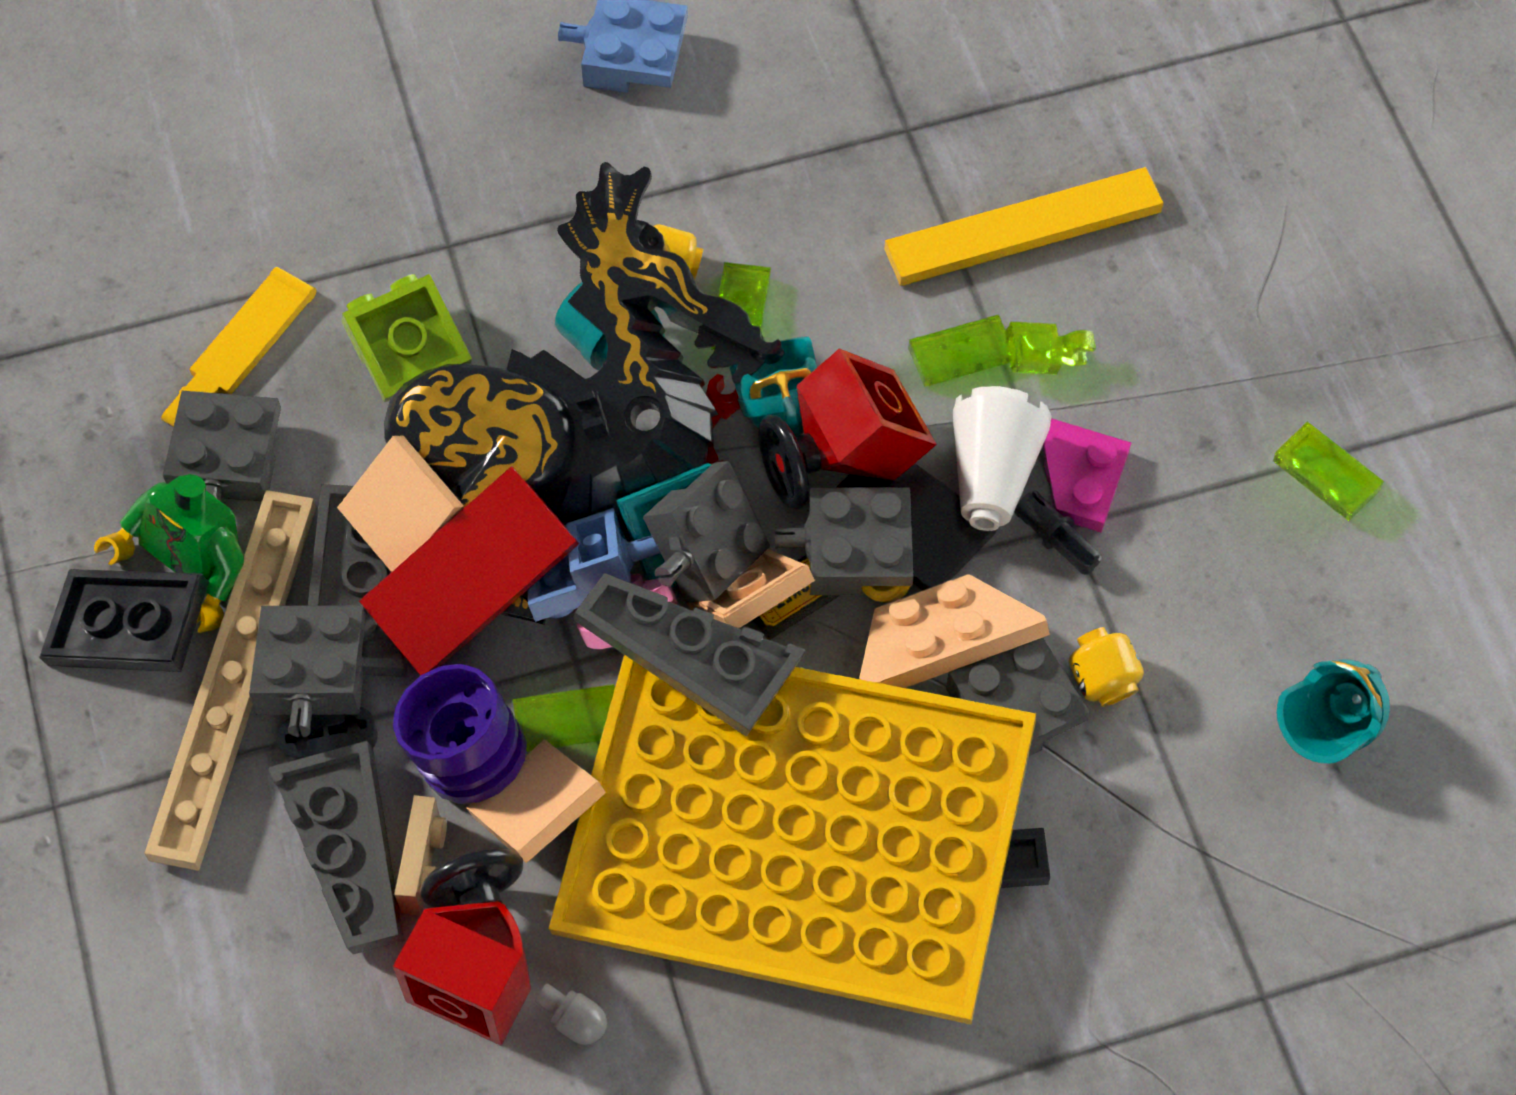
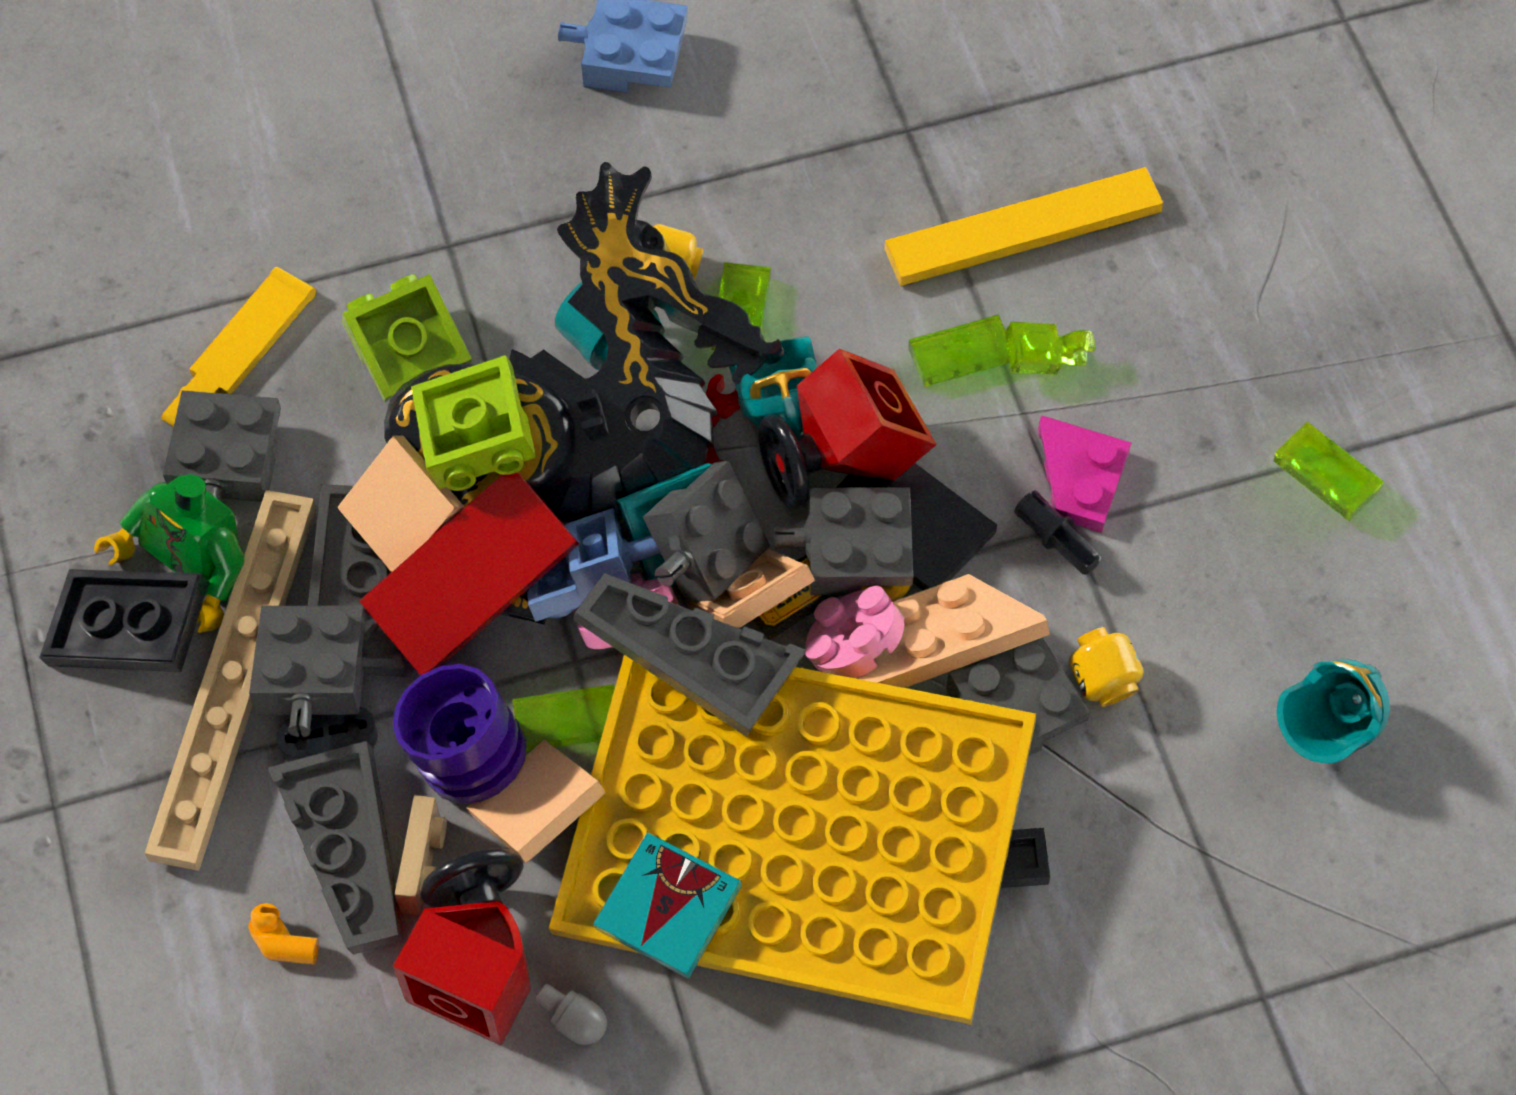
(276, 941): none -> light orange arm
(472, 424): none -> lime plate
(667, 905): none -> teal tile
(853, 632): none -> bright pink plate
(996, 451): white cone -> none

